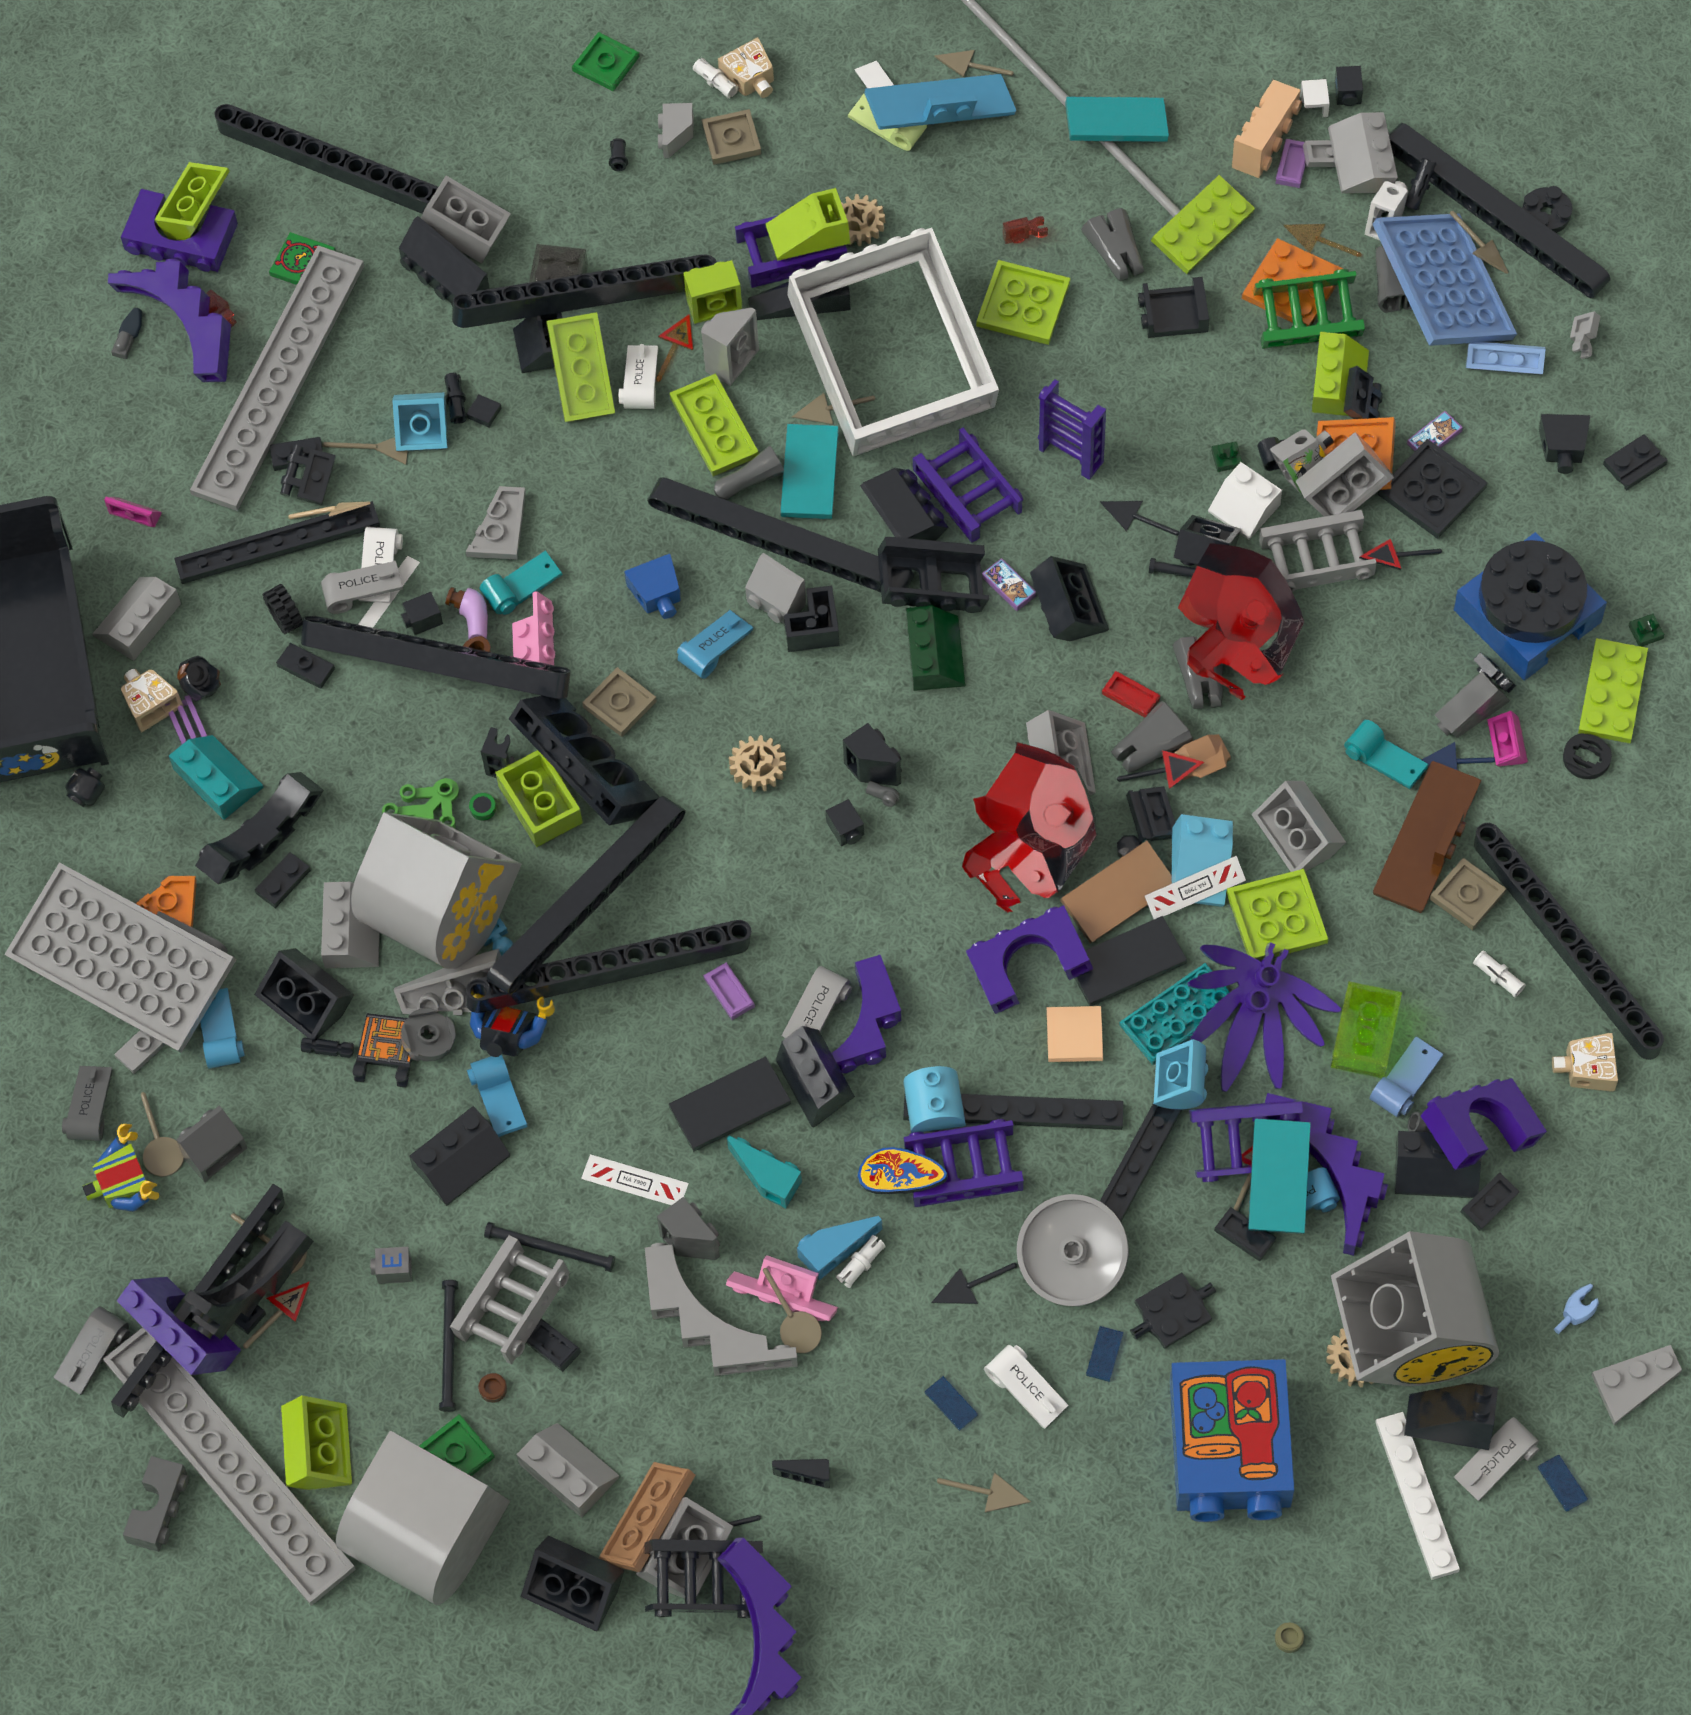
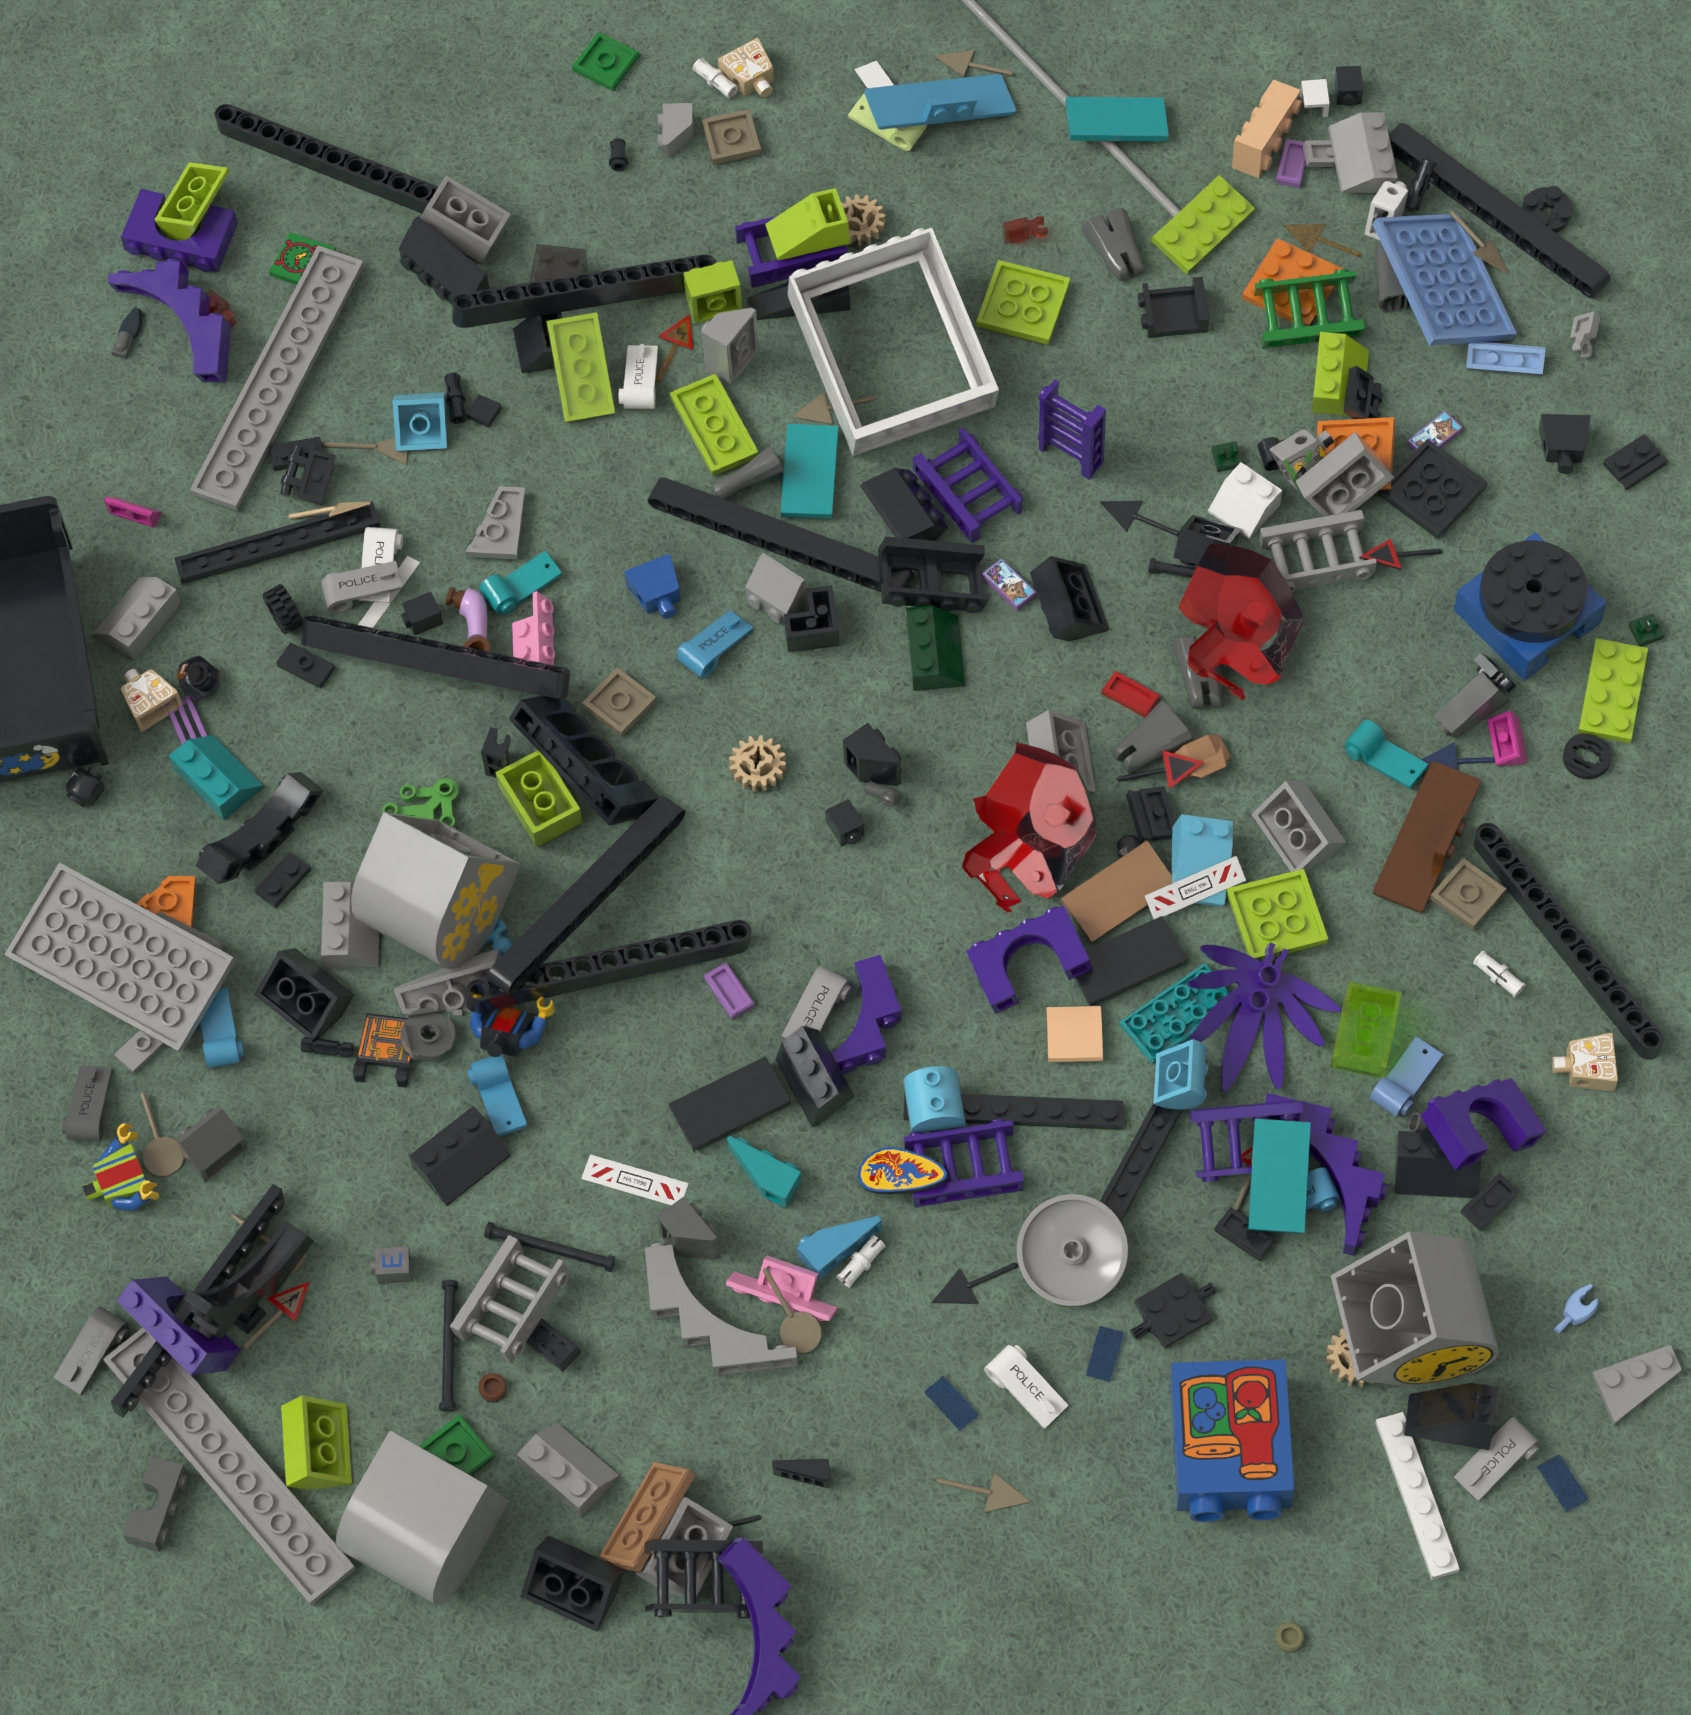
(482, 806): tile -> none

